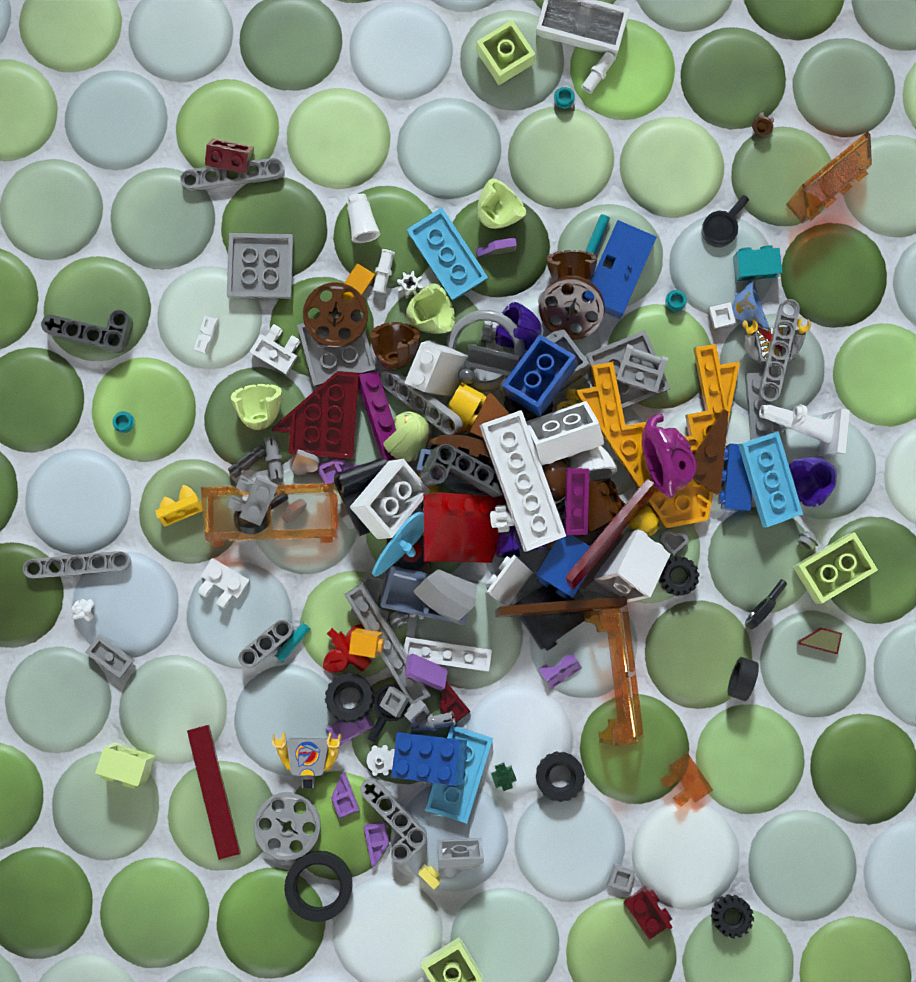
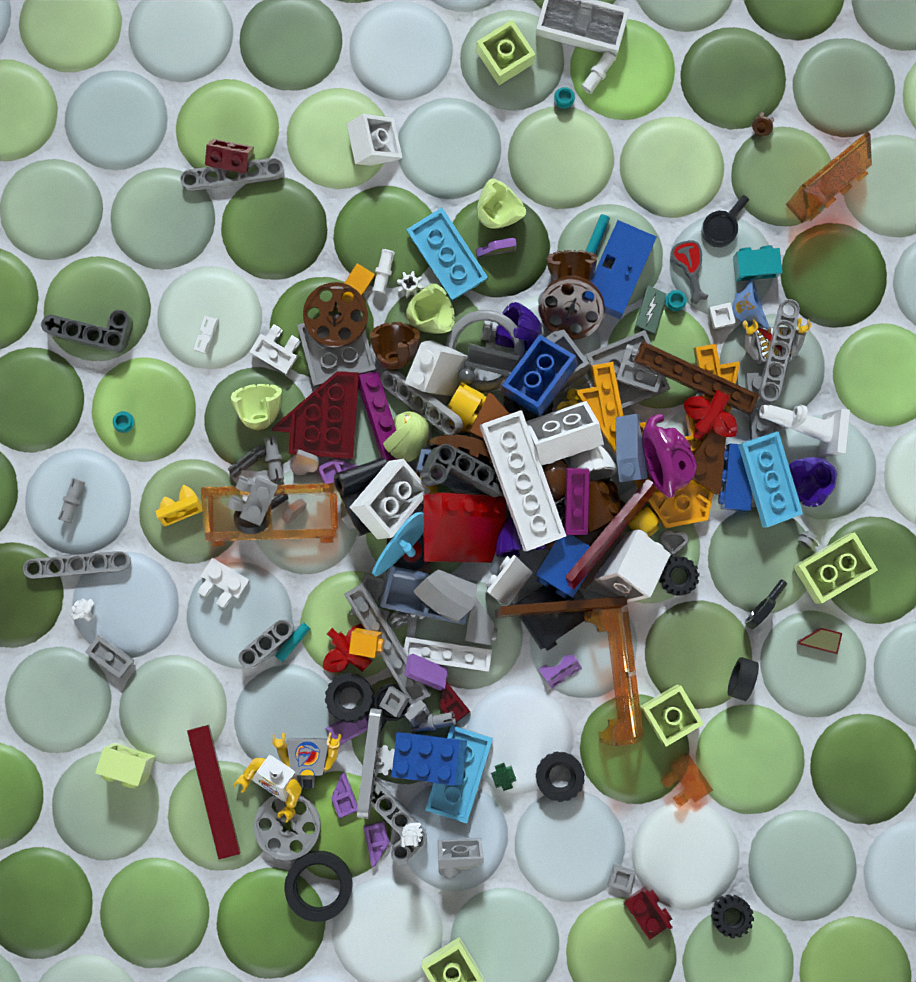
(71, 500): none -> light grey pin
(260, 266): light grey plate -> none
(276, 779): none -> torso
(361, 219): white plant -> none
(369, 764): none -> light grey beam
(374, 140): none -> white slope
(411, 834): none -> white piece
(430, 875): light yellow plate -> none
(480, 626): none -> light grey slope
(501, 518): white gear -> none
(629, 449): none -> sand blue slope
(650, 310): none -> sand green slope
(671, 715): none -> yellowish green brick
(689, 257): none -> dark grey piece
(694, 377): none -> reddish brown tile
(711, 415): none -> red plant

